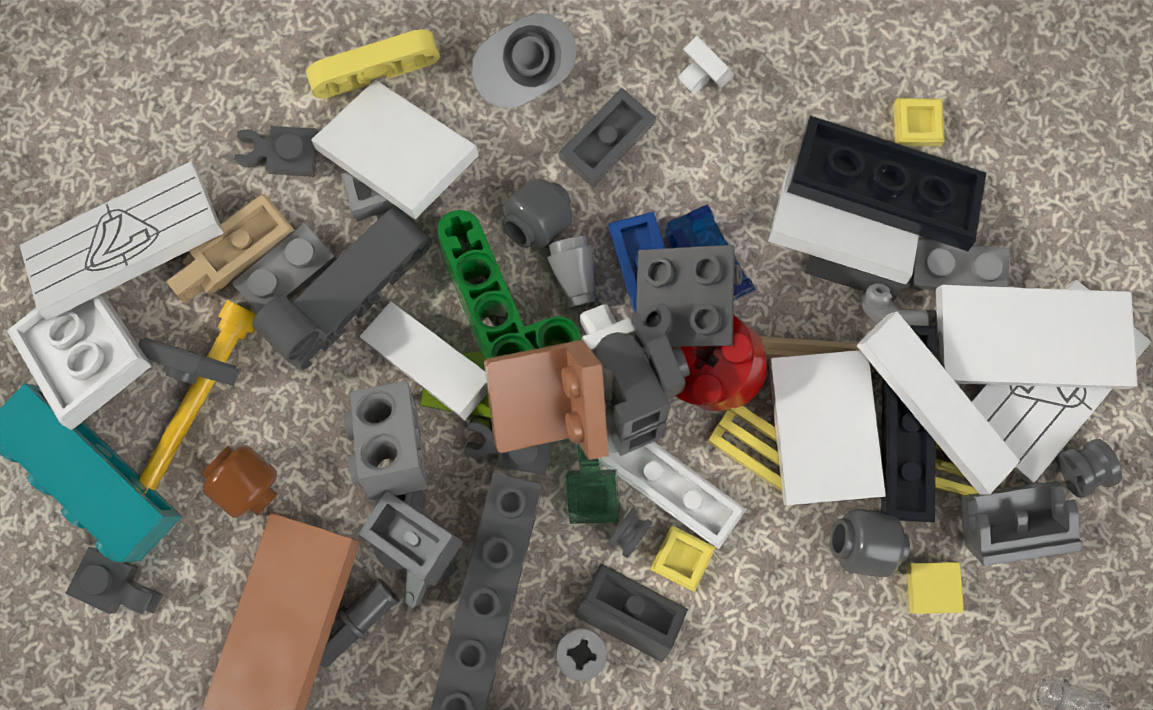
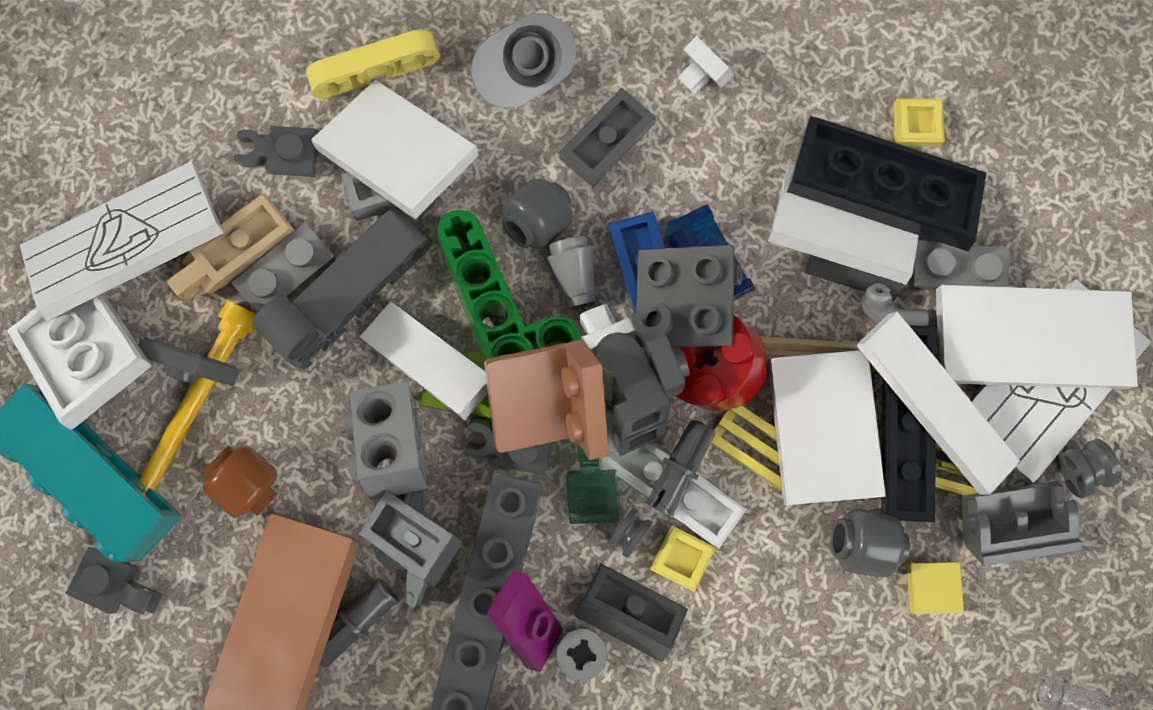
(525, 621): none -> magenta plate
(681, 467): none -> dark grey axle

